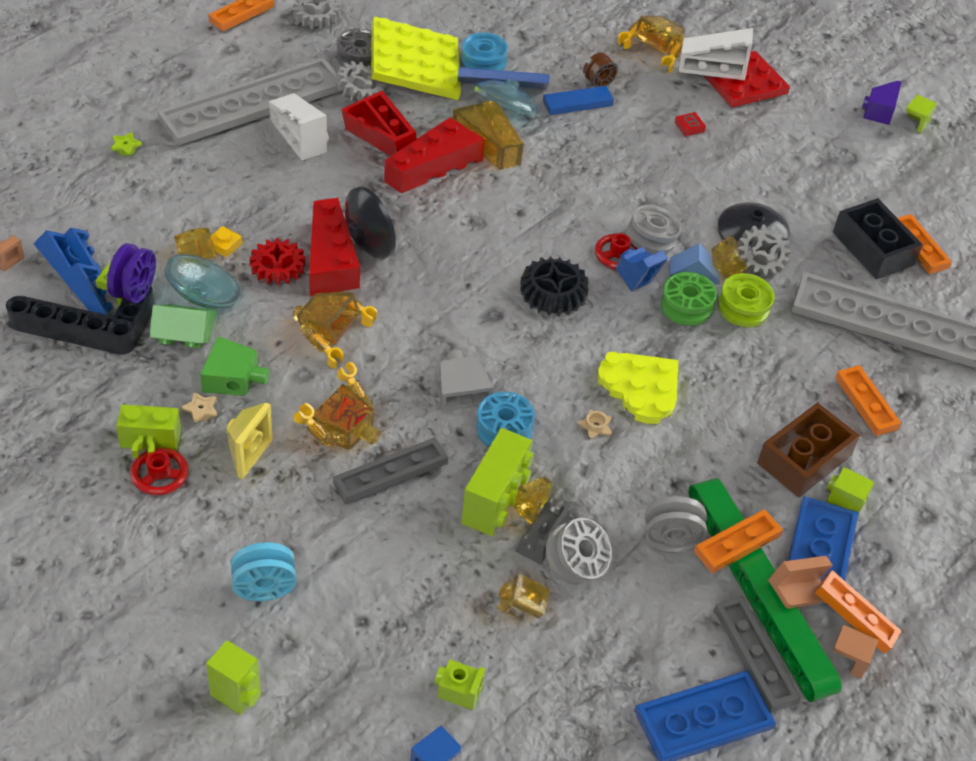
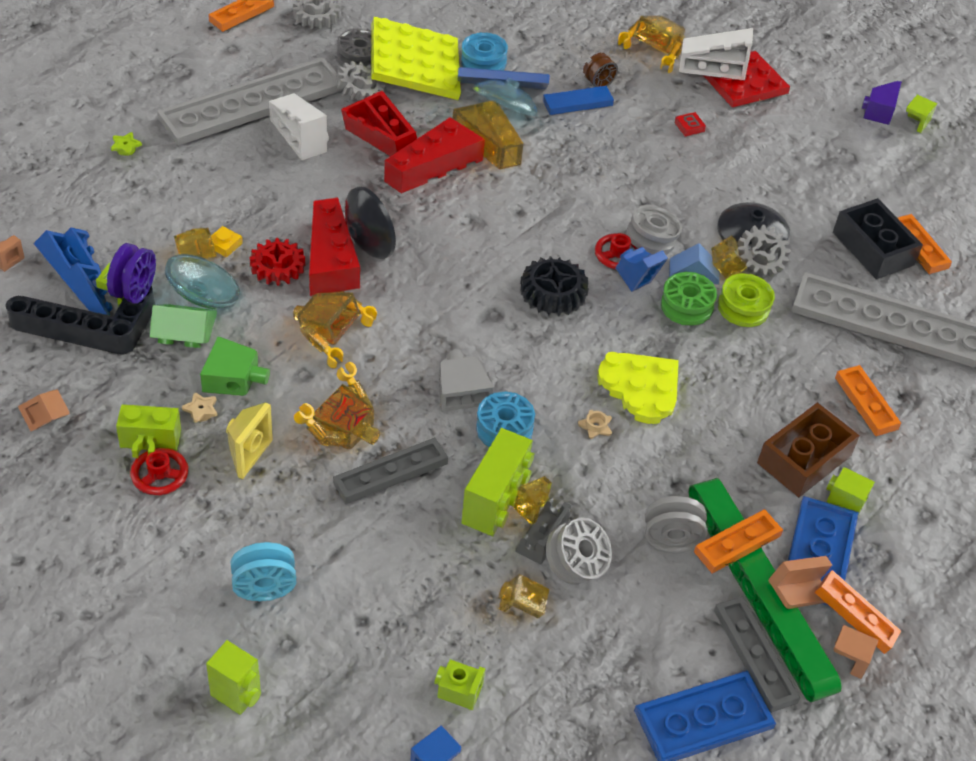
(43, 409): none -> nougat panel

